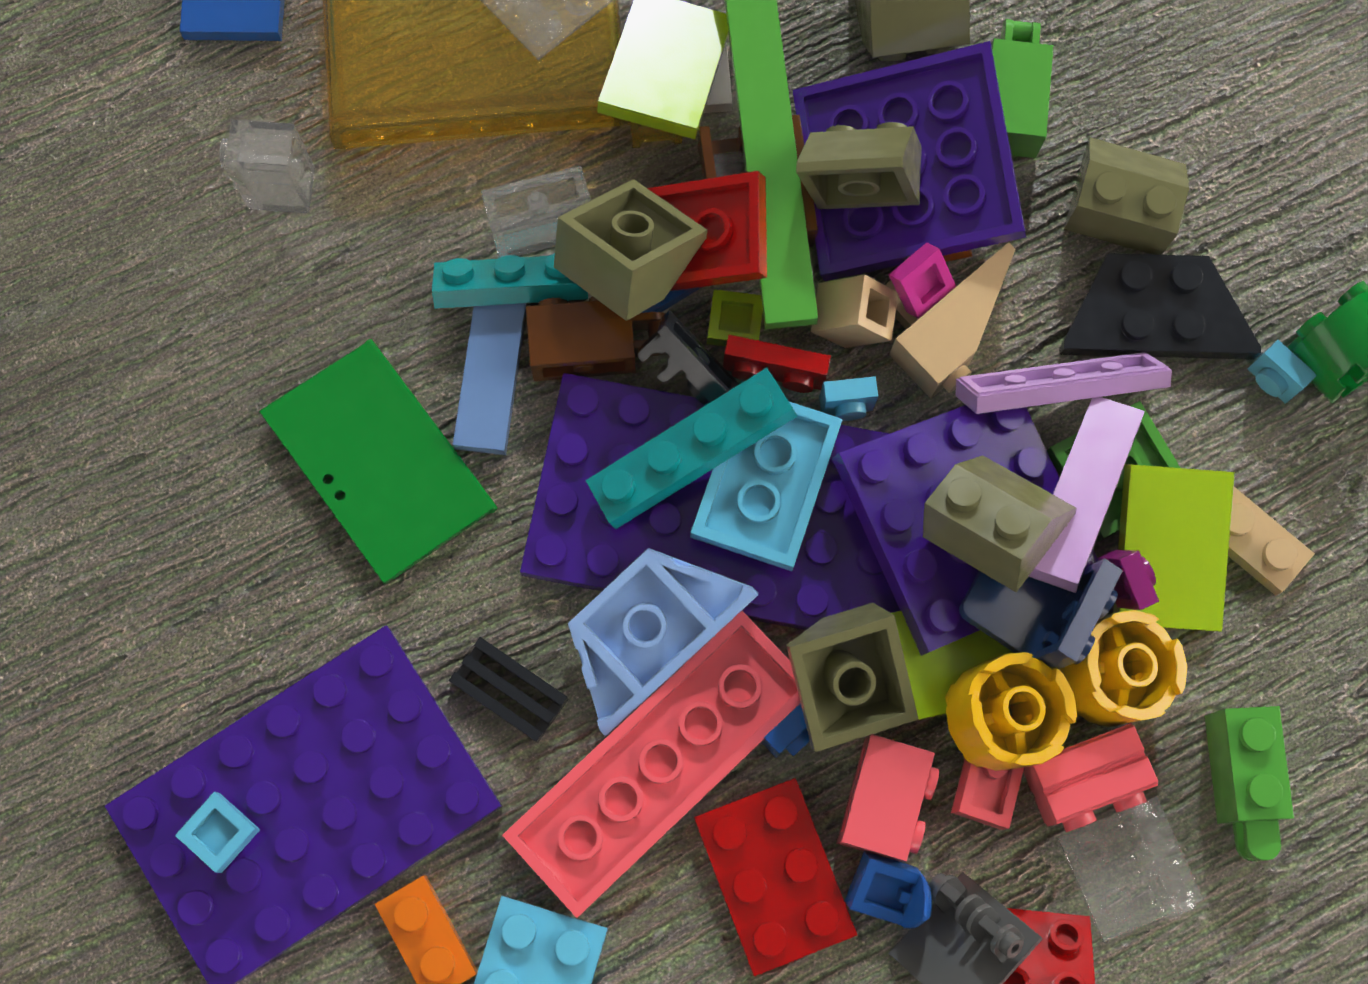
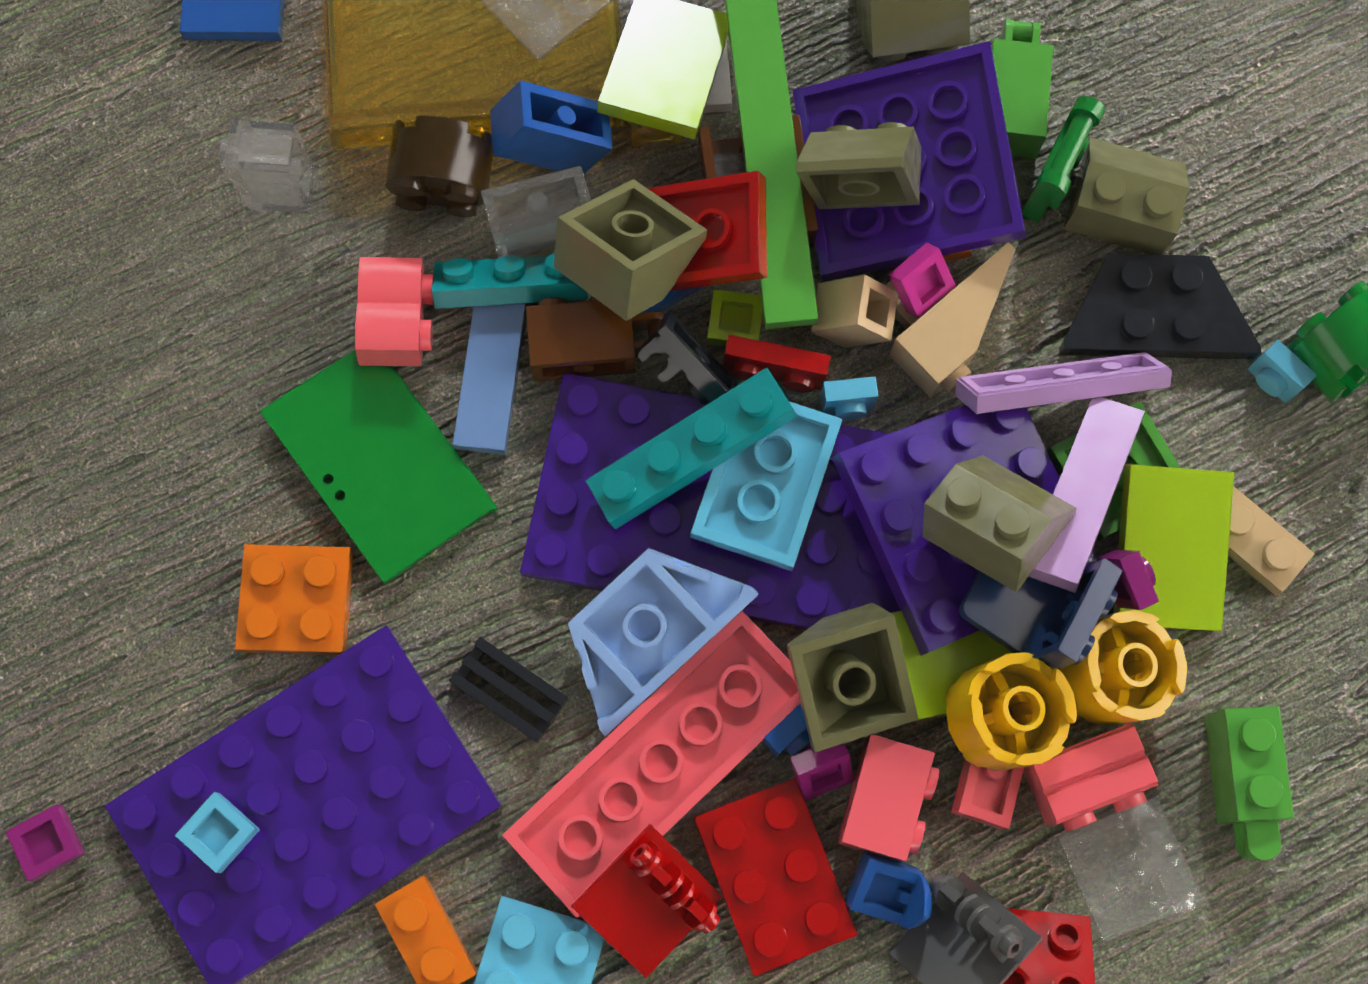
(45, 843): none -> magenta plate
(294, 599): none -> orange plate
(391, 312): none -> coral brick
(439, 165): none -> dark brown brick
(549, 128): none -> blue brick
(649, 901): none -> red hinge
(821, 770): none -> magenta plate
(1065, 155): none -> green plate

